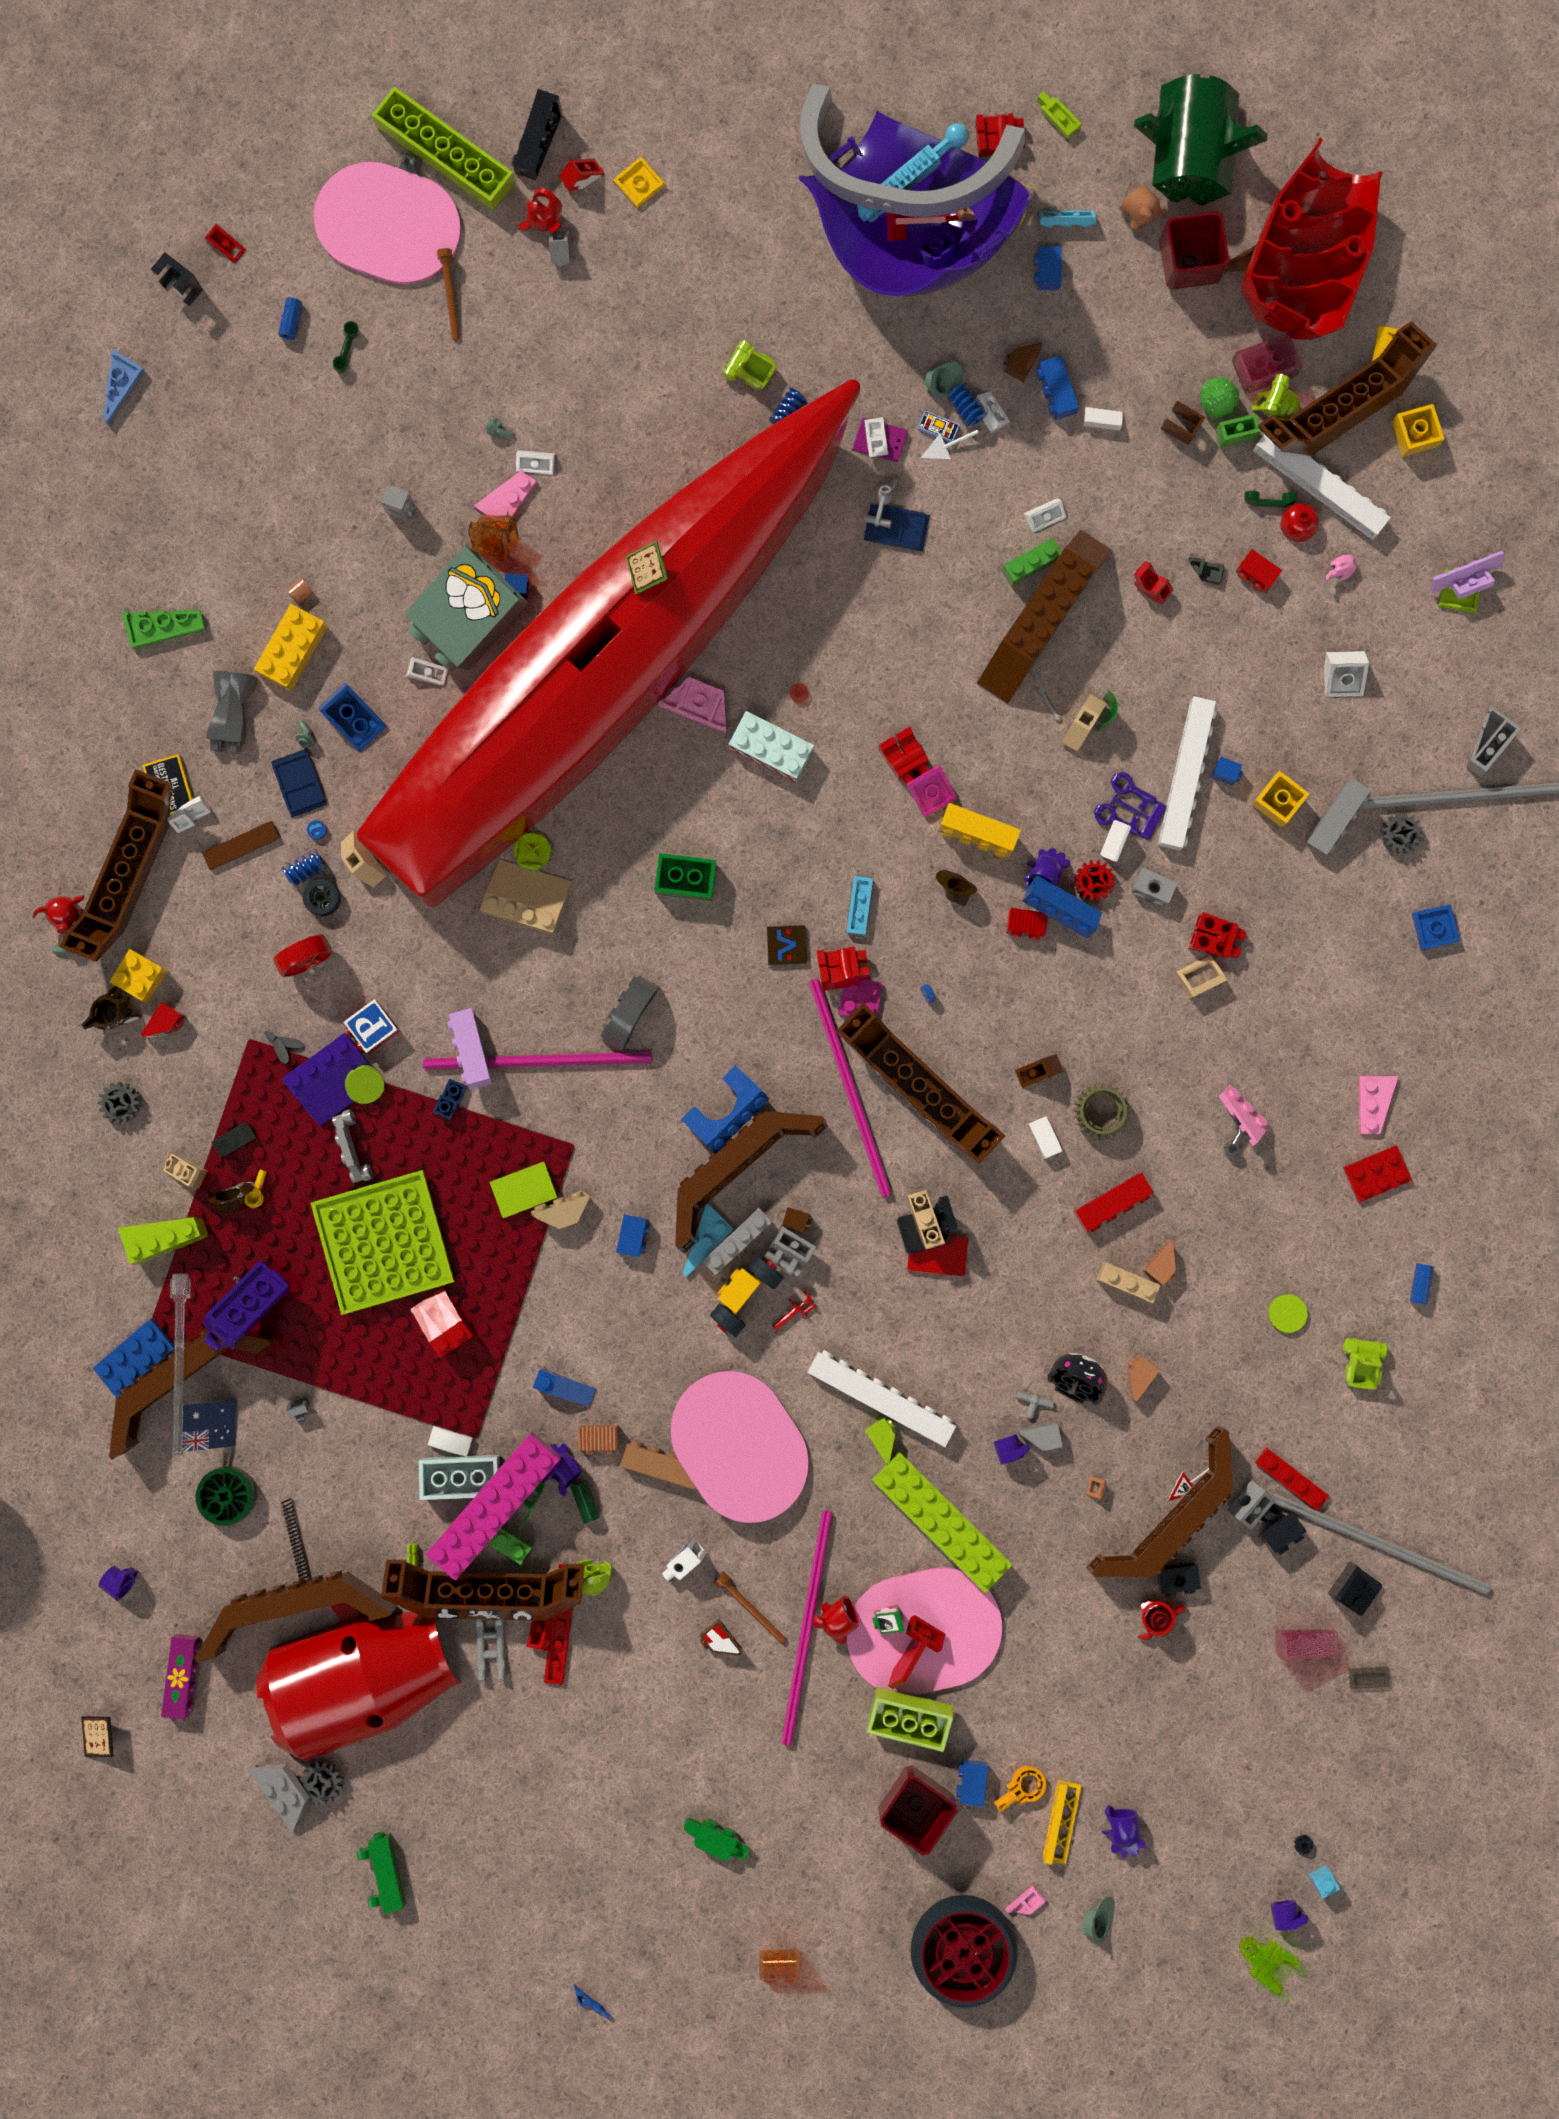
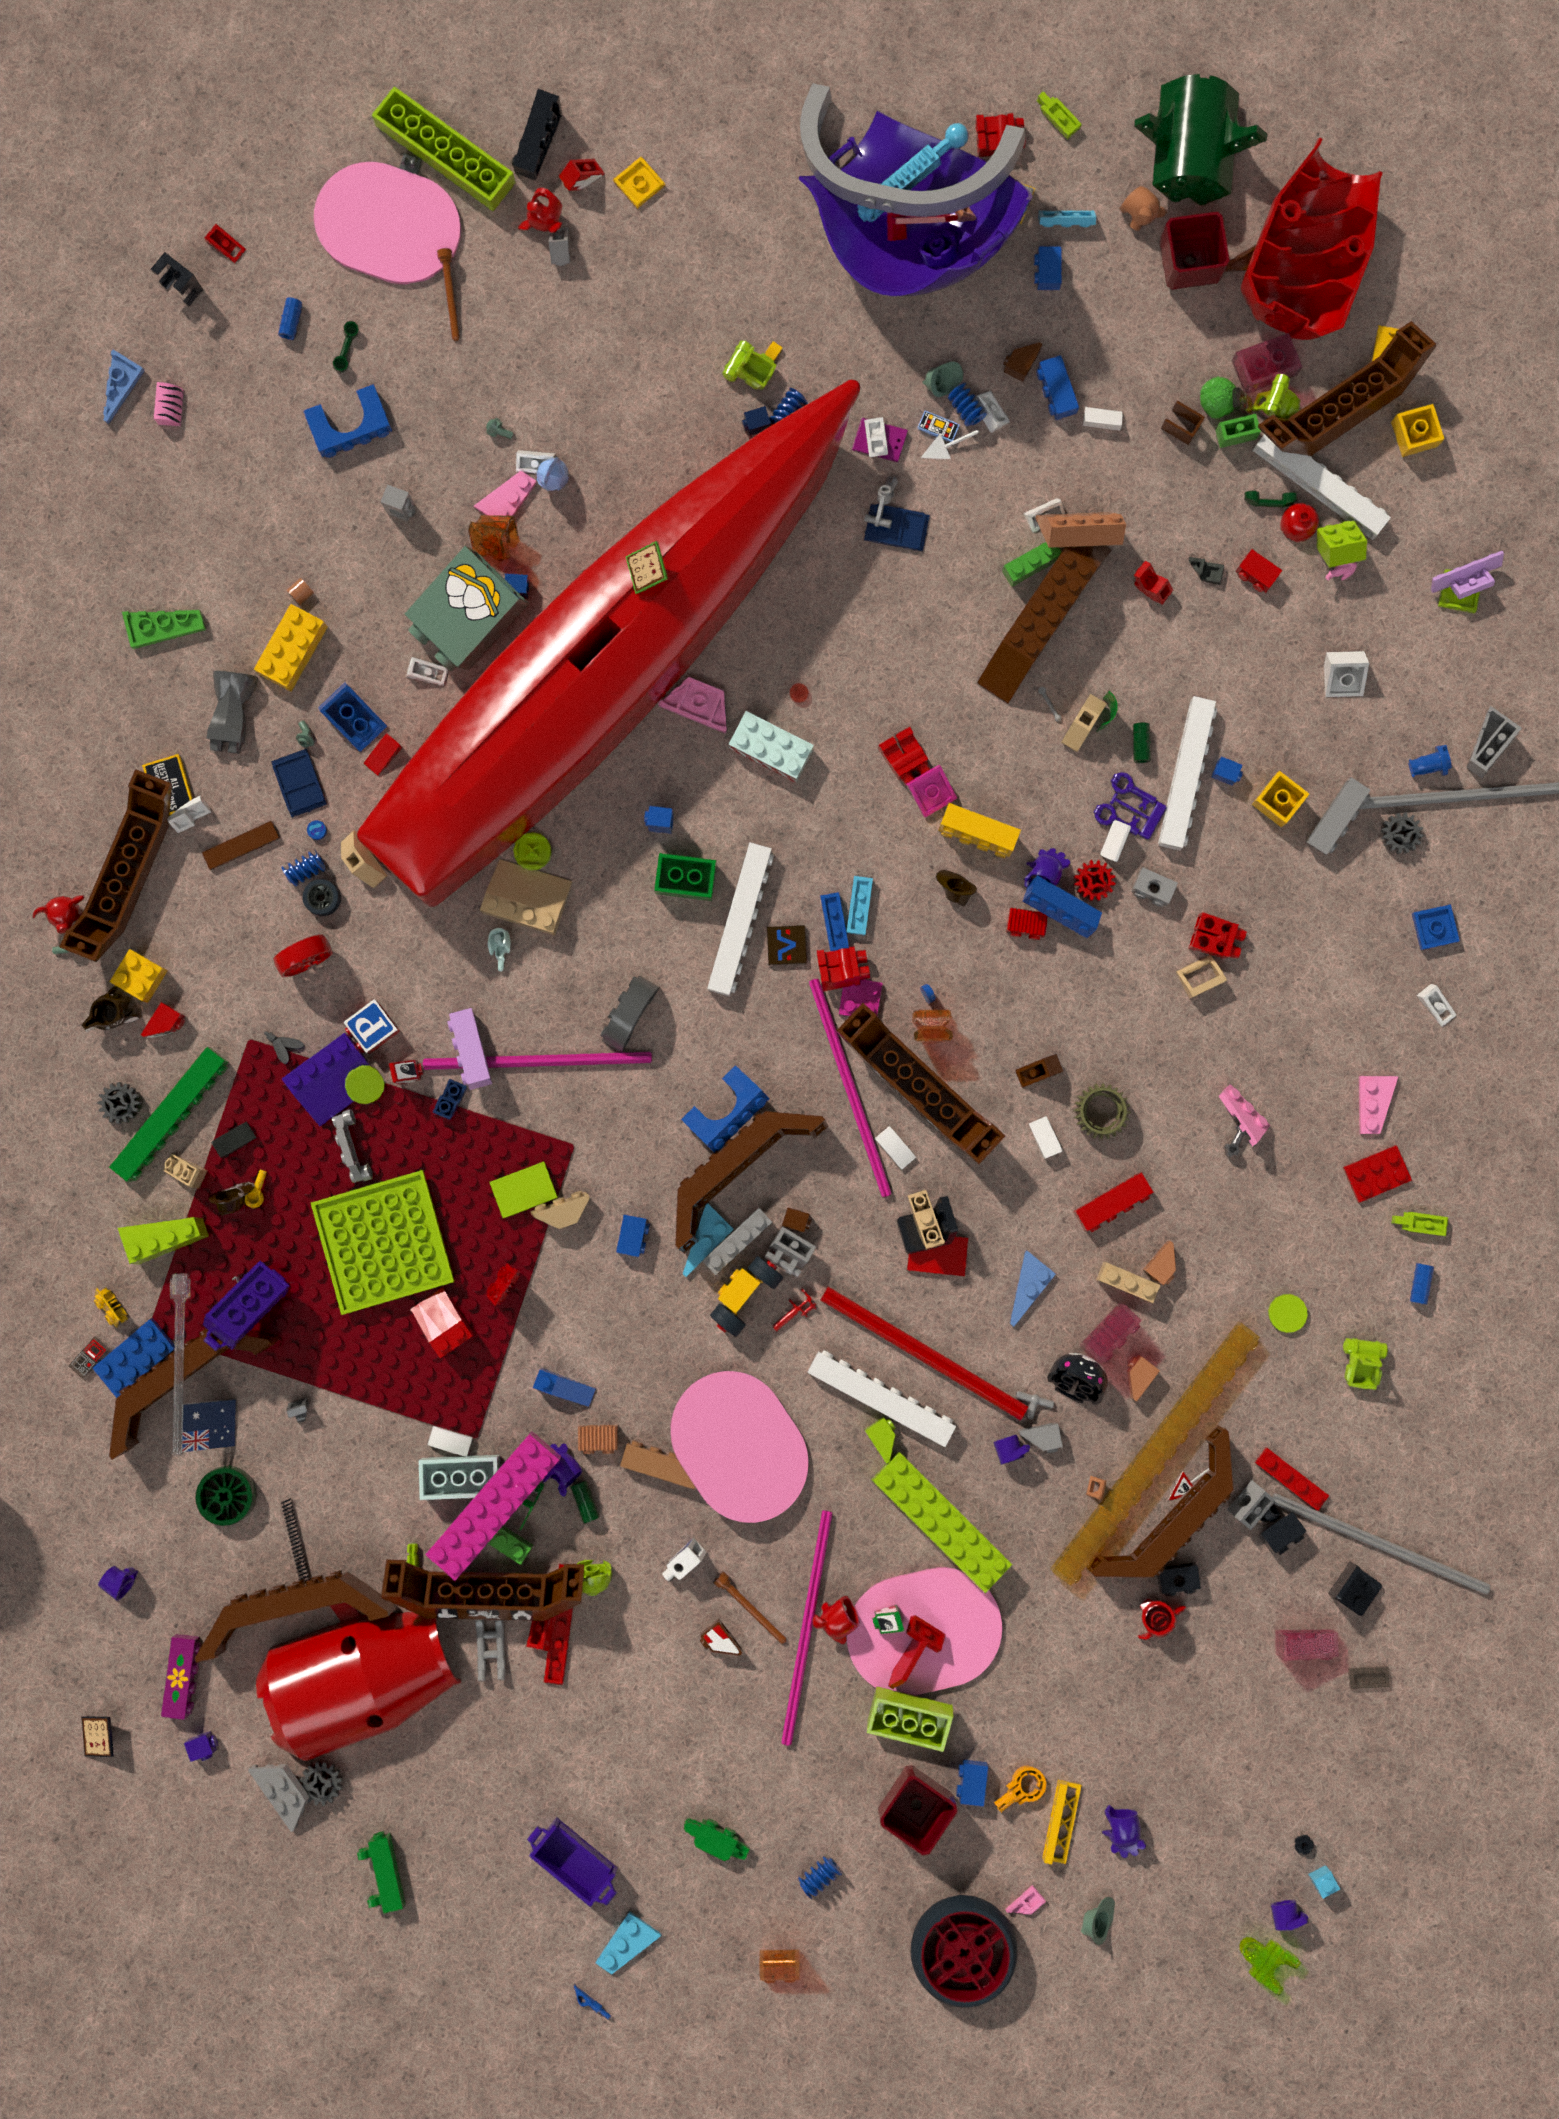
(89, 1357): none -> clear smoke tile
(102, 1300): none -> yellow hinge
(168, 404): none -> bright pink brick
(169, 1114): none -> green brick
(201, 1746): none -> dark purple brick
(373, 425): none -> blue arch
(382, 754): none -> red slope
(406, 1071): none -> slope
(496, 1290): none -> red hinge
(500, 943): none -> light aqua piece
(552, 474): none -> light blue helmet
(573, 1862): none -> dark purple container
(627, 1942): none -> medium azure wing
(659, 819): none -> blue brick
(739, 919): none -> white brick
(756, 421): none -> dark blue brick
(773, 350): none -> yellow piece
(819, 1877): none -> blue piece
(834, 921): none -> blue plate
(895, 1147): none -> white slope
(924, 1353): none -> red axle
(932, 1026): none -> clear orange piece
(1032, 1281): none -> medium blue wing
(1082, 529): none -> nougat slope
(1111, 1333): none -> clear pink brick
(1141, 742): none -> dark green axle
(1154, 1454): none -> clear yellow brick
(1242, 402): none -> clear smoke tile
(1341, 544): none -> lime brick
(1422, 1223): none -> lime hinge
(1431, 763): none -> blue piece
(1436, 1003): none -> white slope

